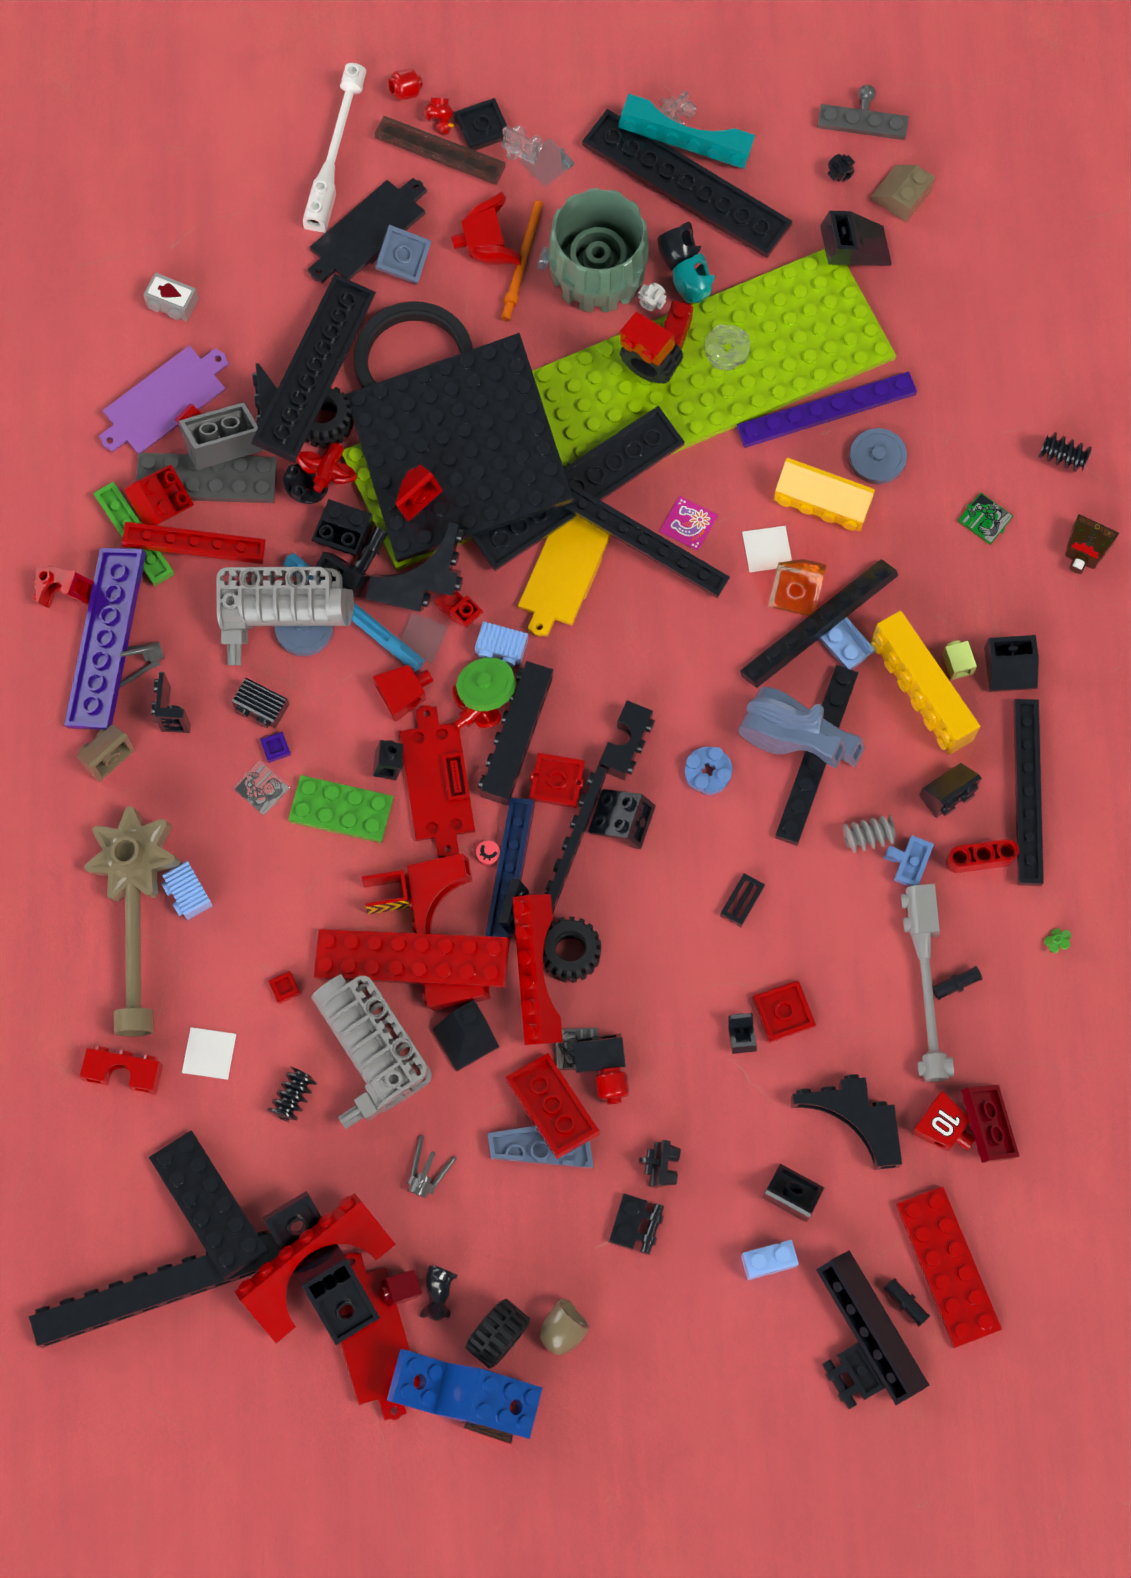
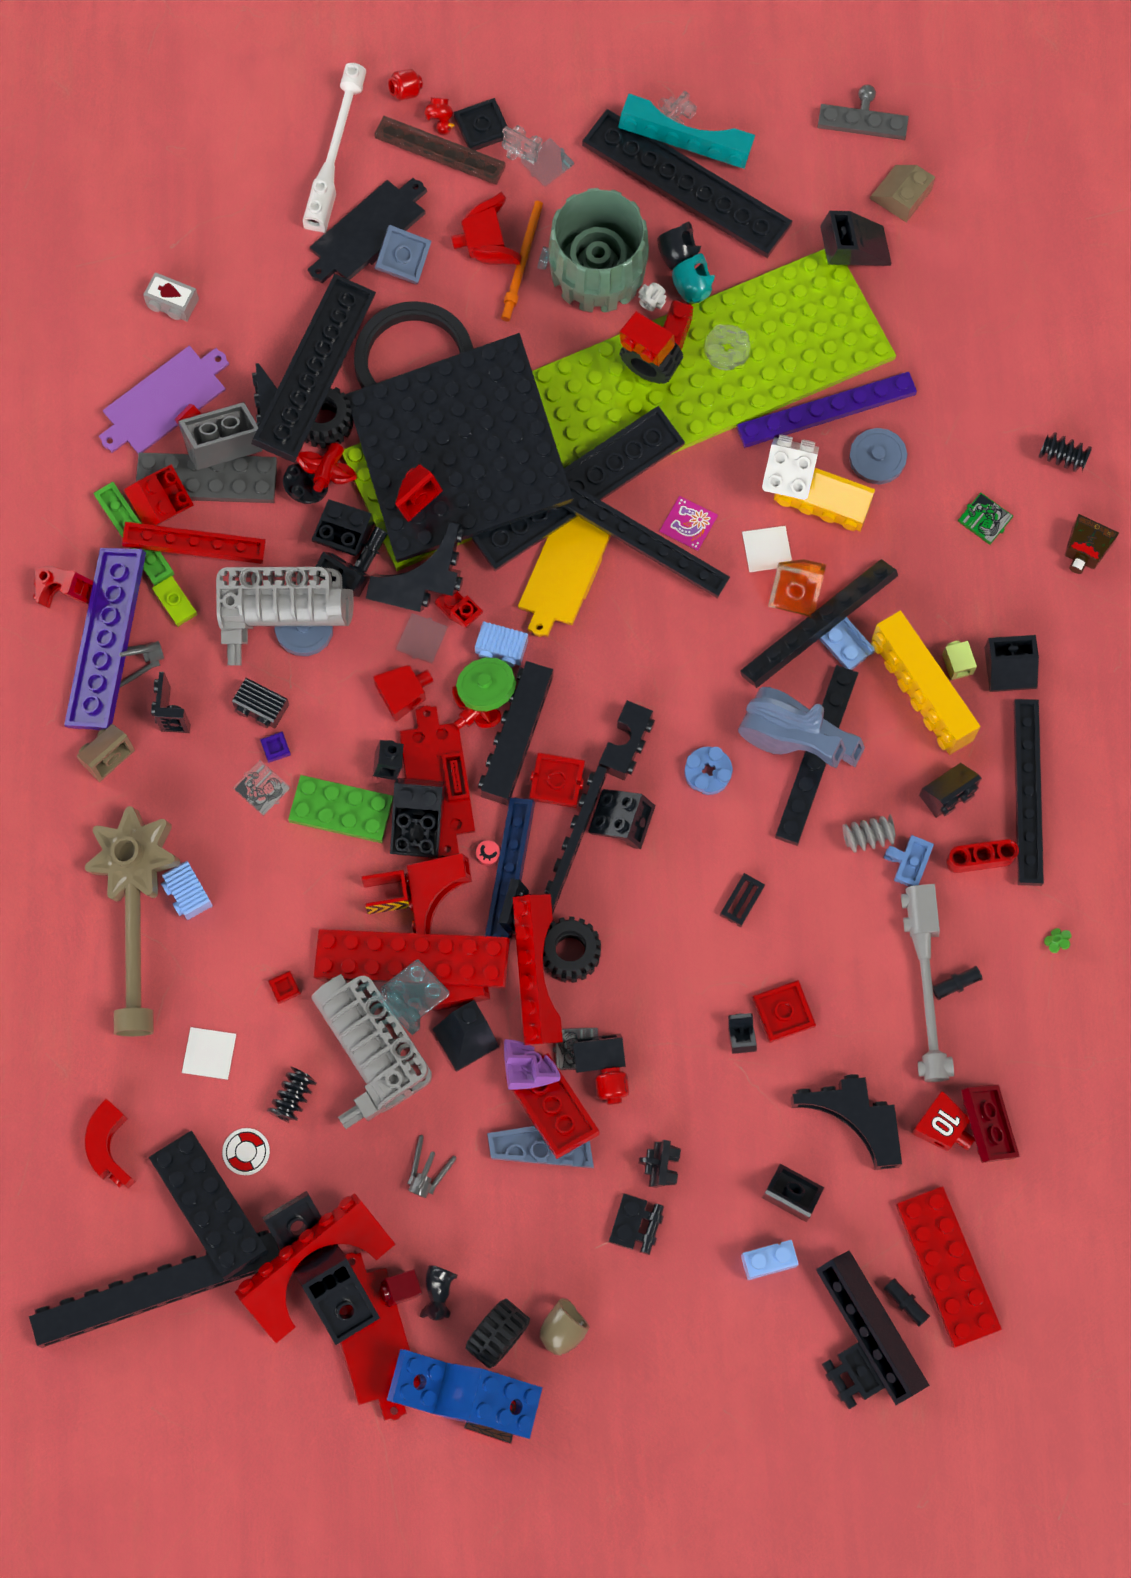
(98, 1139): none -> red arch
(101, 1063): red arch -> none
(174, 601): none -> lime plate
(246, 1151): none -> sticker
(371, 626): dark azure piece -> none
(412, 995): none -> clear light blue bracket
(417, 817): none -> black slope
(526, 1067): none -> medium lavender brick
(790, 467): none -> white bracket
(841, 167): black gear -> none

